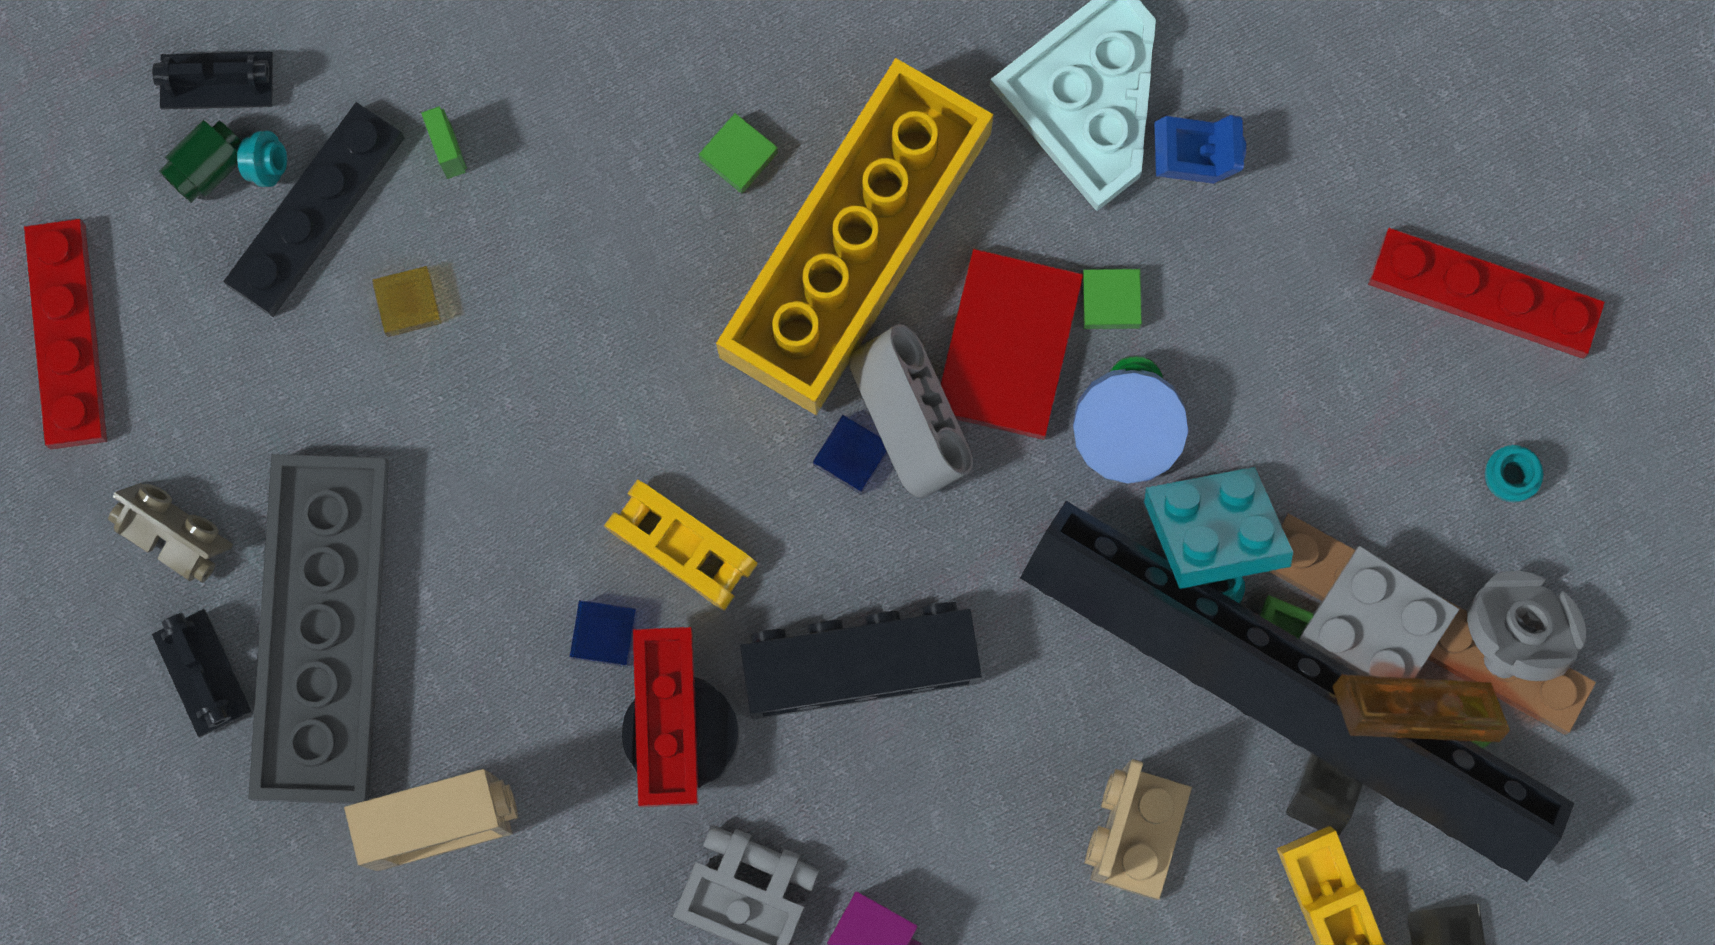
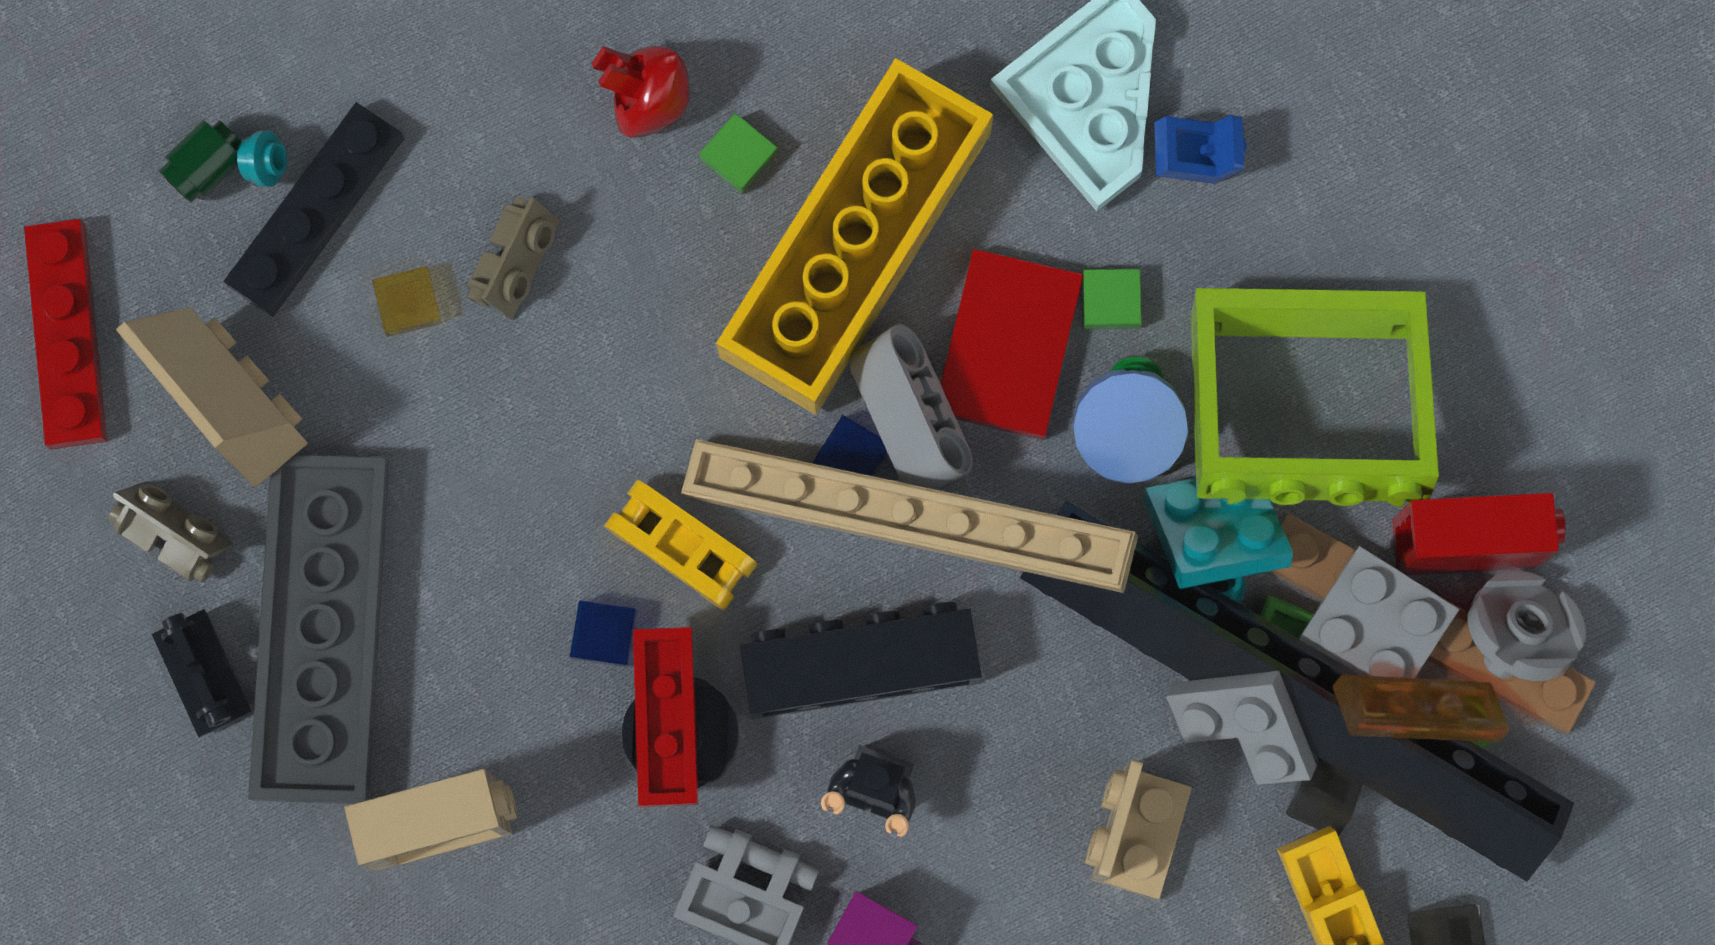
(214, 80): black hinge -> none
(217, 390): none -> tan slope
(444, 142): bright green tile -> none
(525, 233): none -> dark tan hinge
(647, 85): none -> red piece
(875, 782): none -> black piece
(911, 515): none -> tan tile
(1255, 712): none -> light grey plate
(1312, 316): none -> lime window
(1477, 533): none -> red brick
(1486, 293): red plate -> none
(1525, 461): teal plate -> none

